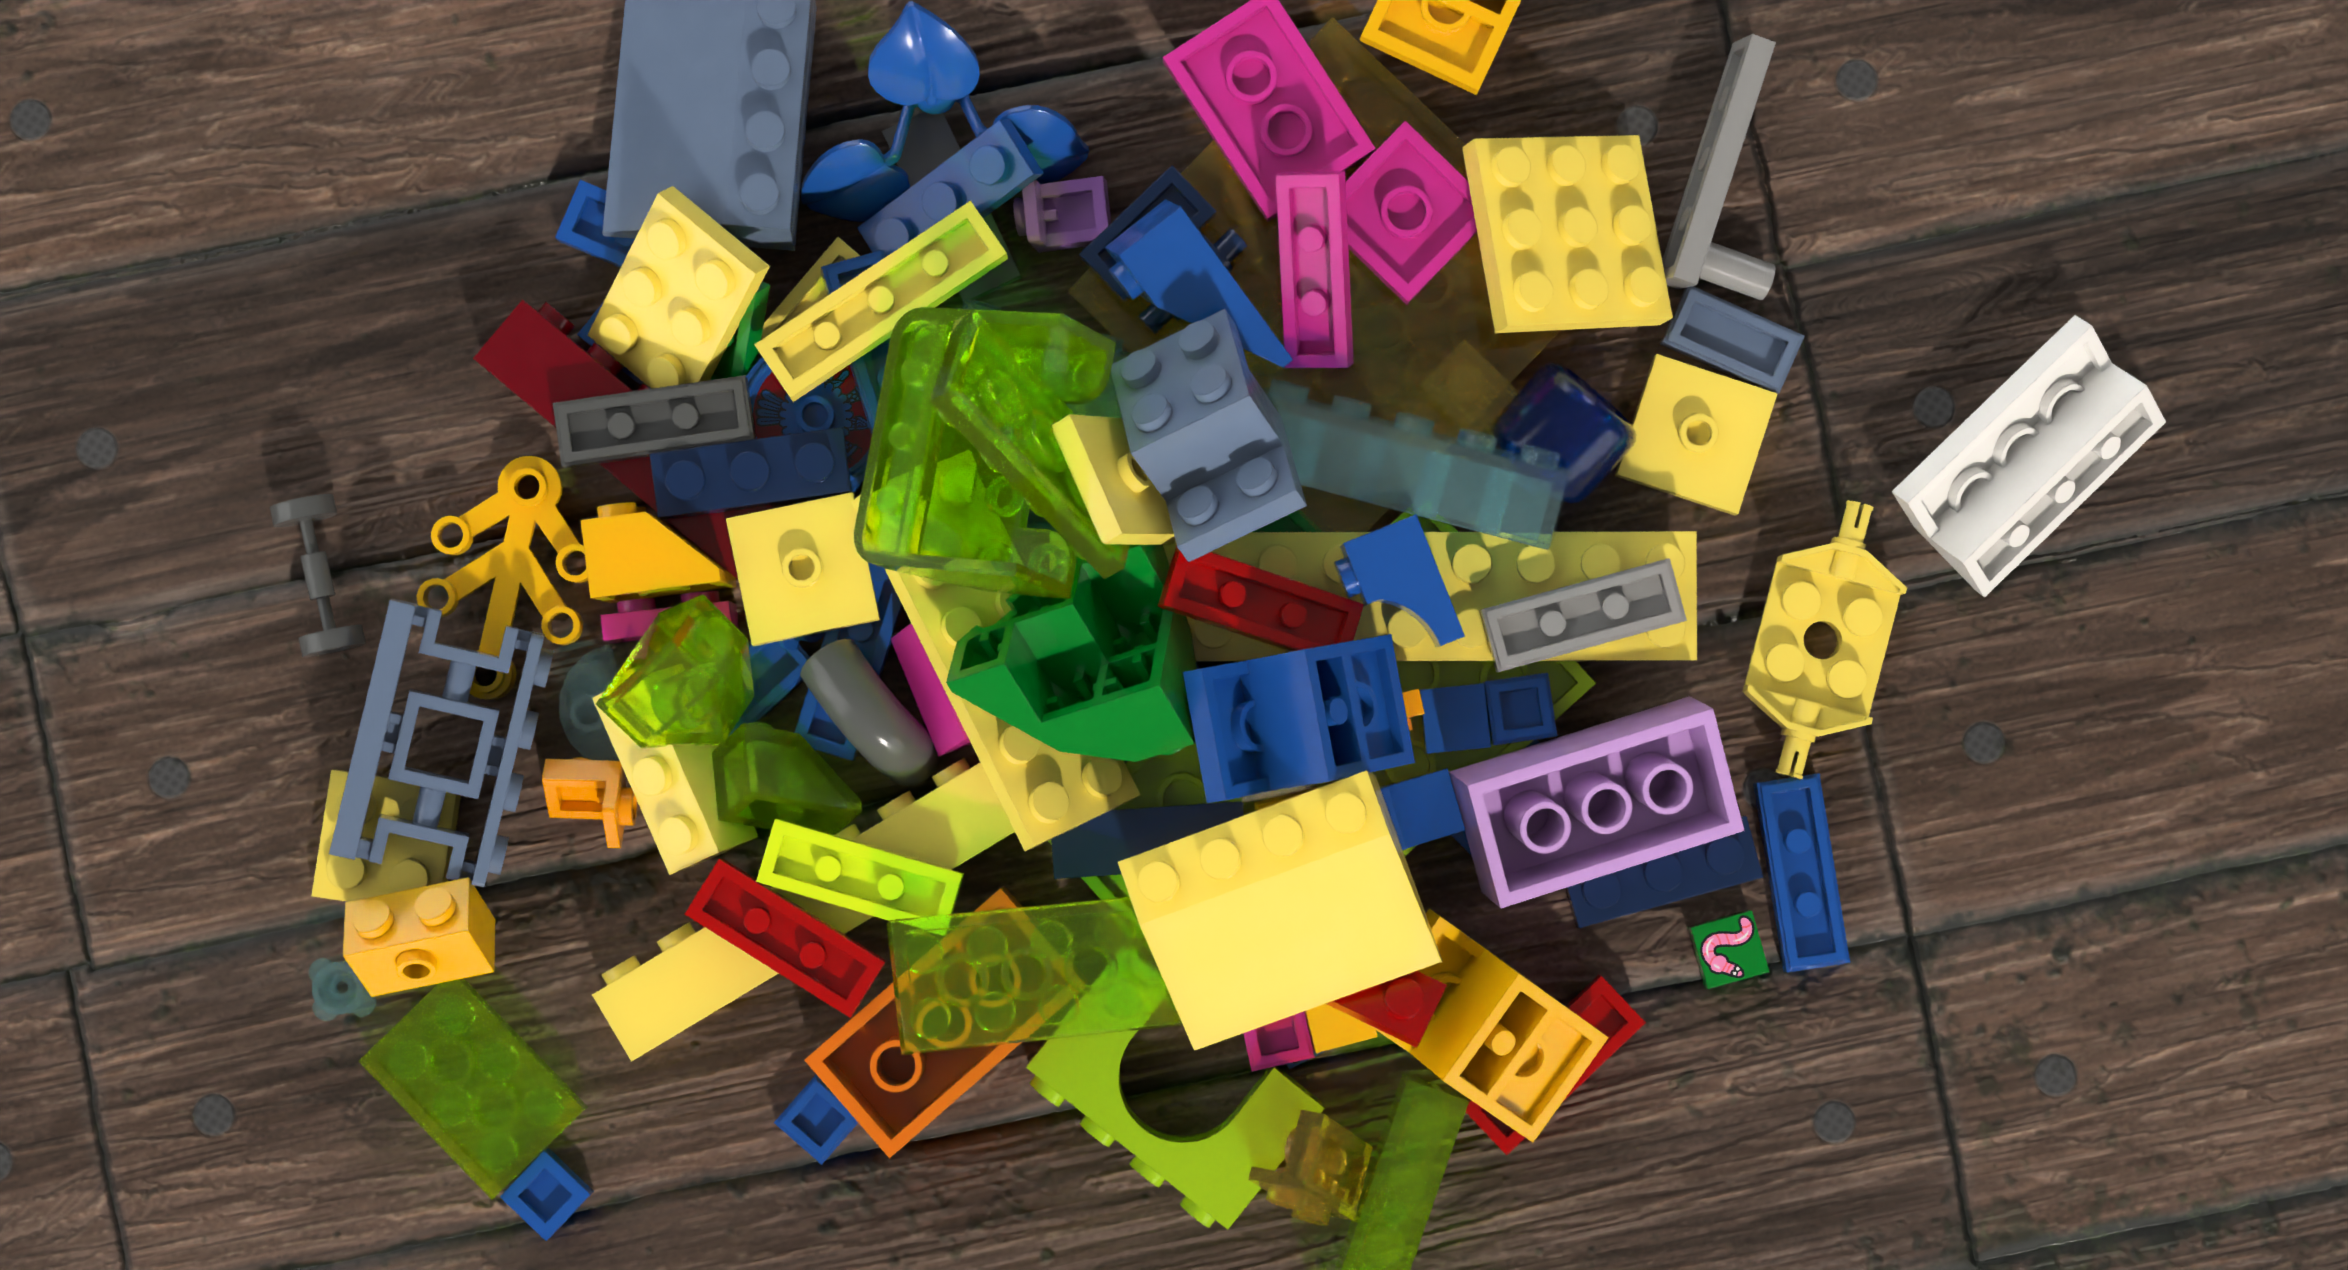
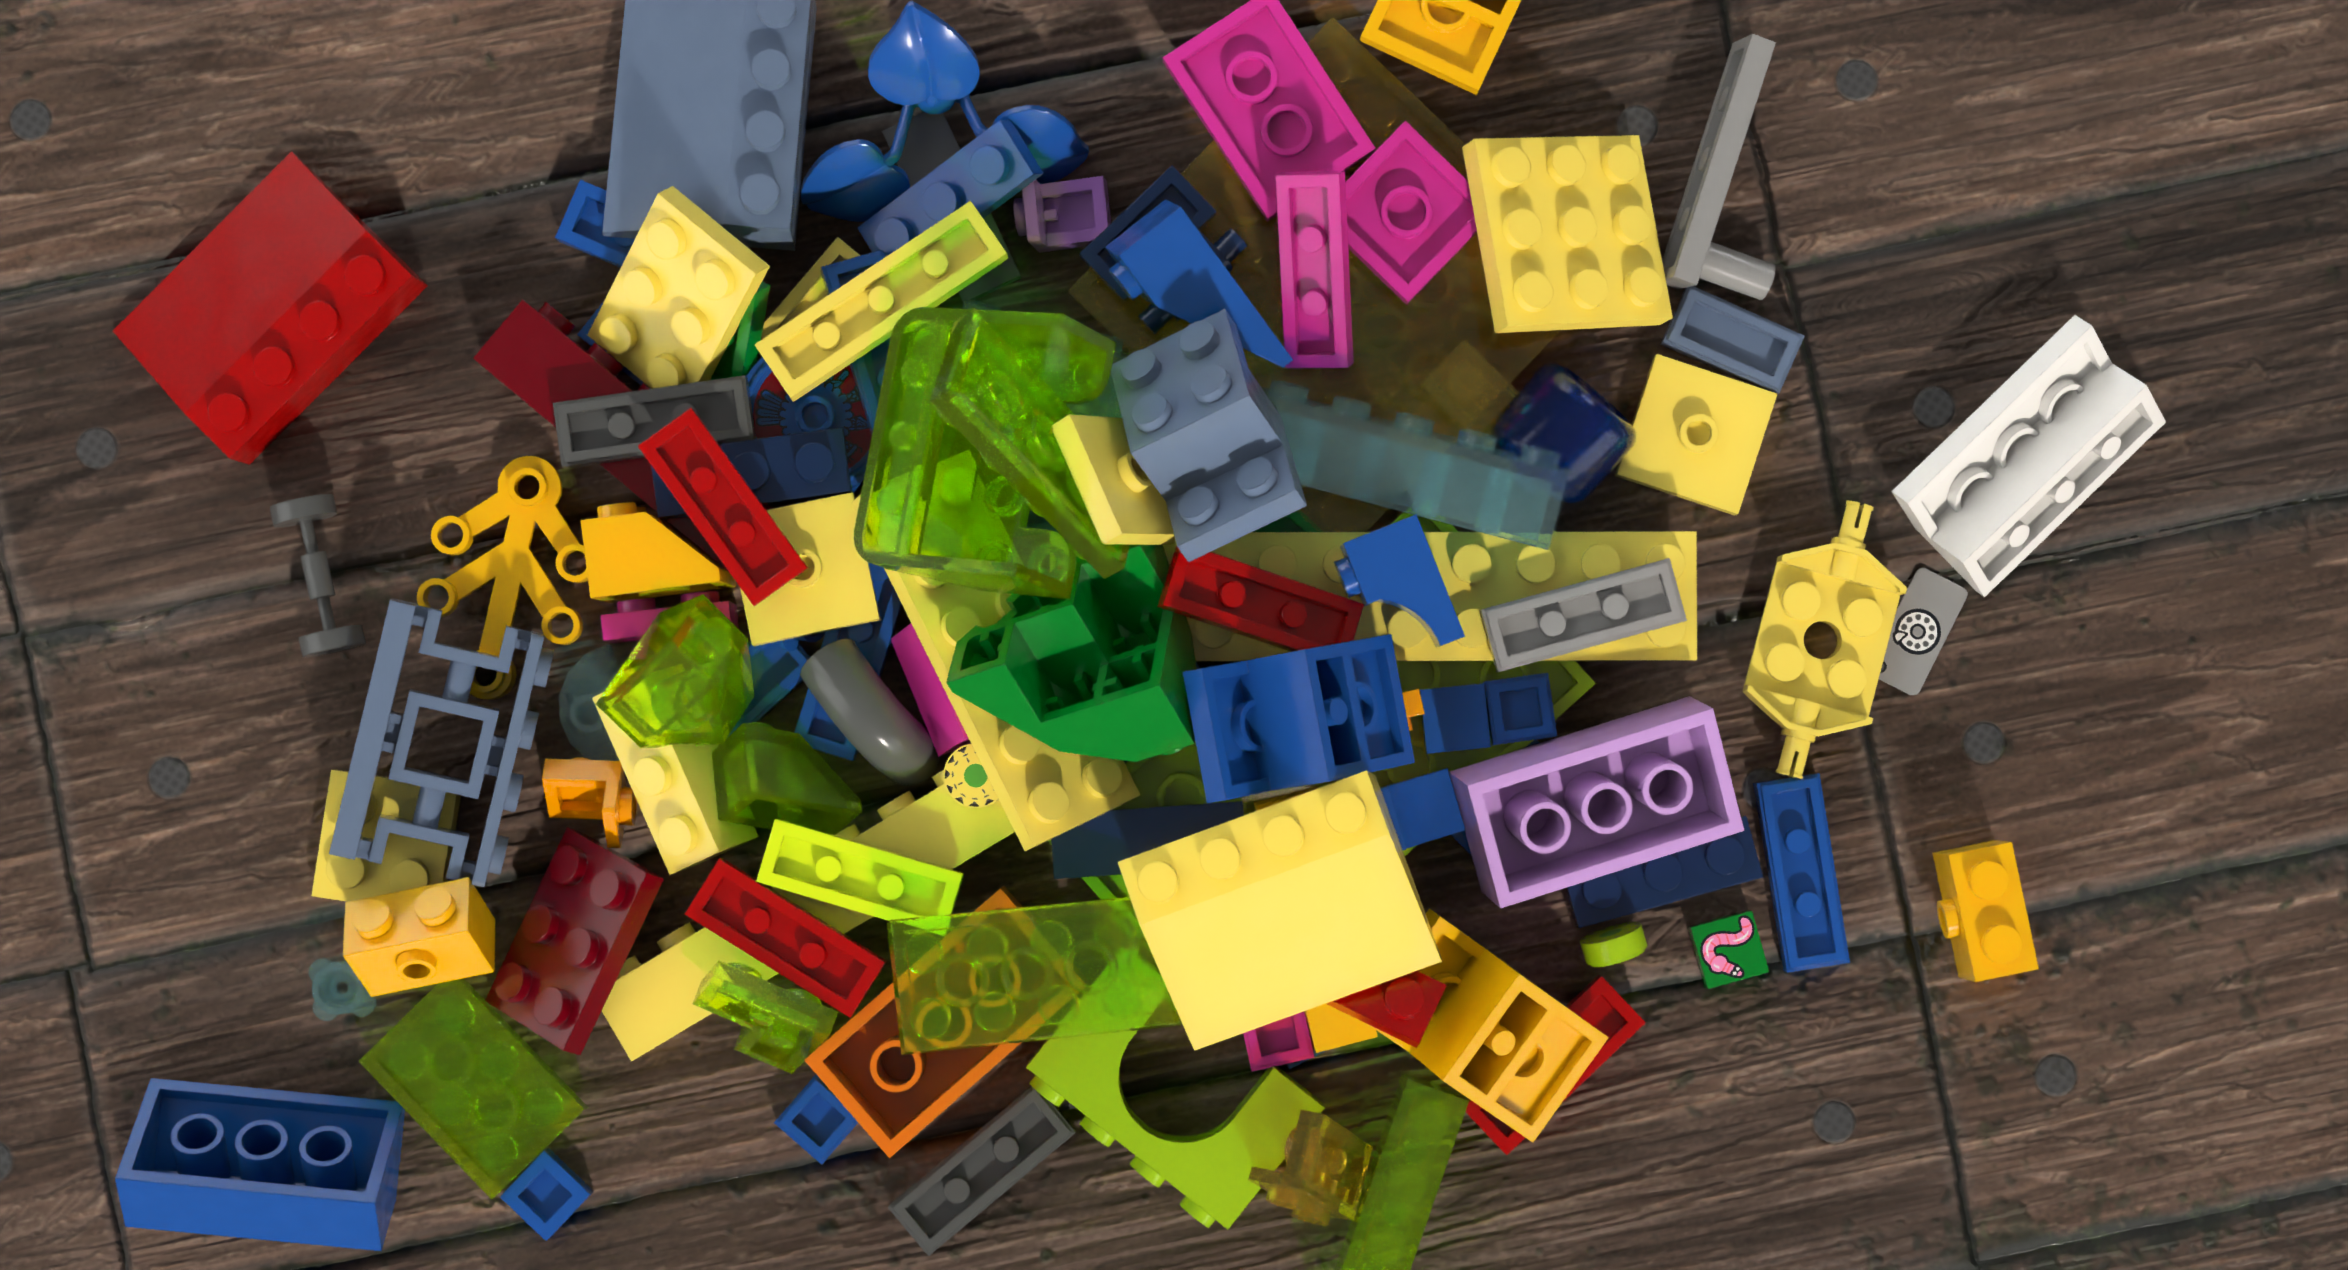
(262, 1164): none -> blue slope
(268, 310): none -> red slope
(574, 941): none -> dark red plate
(722, 506): none -> red plate
(776, 1022): none -> clear neon green plate
(967, 779): none -> light yellow tile
(981, 1169): none -> dark grey tile
(1614, 944): none -> lime tile
(1920, 629): none -> light grey sticker
(1984, 911): none -> yellow brick

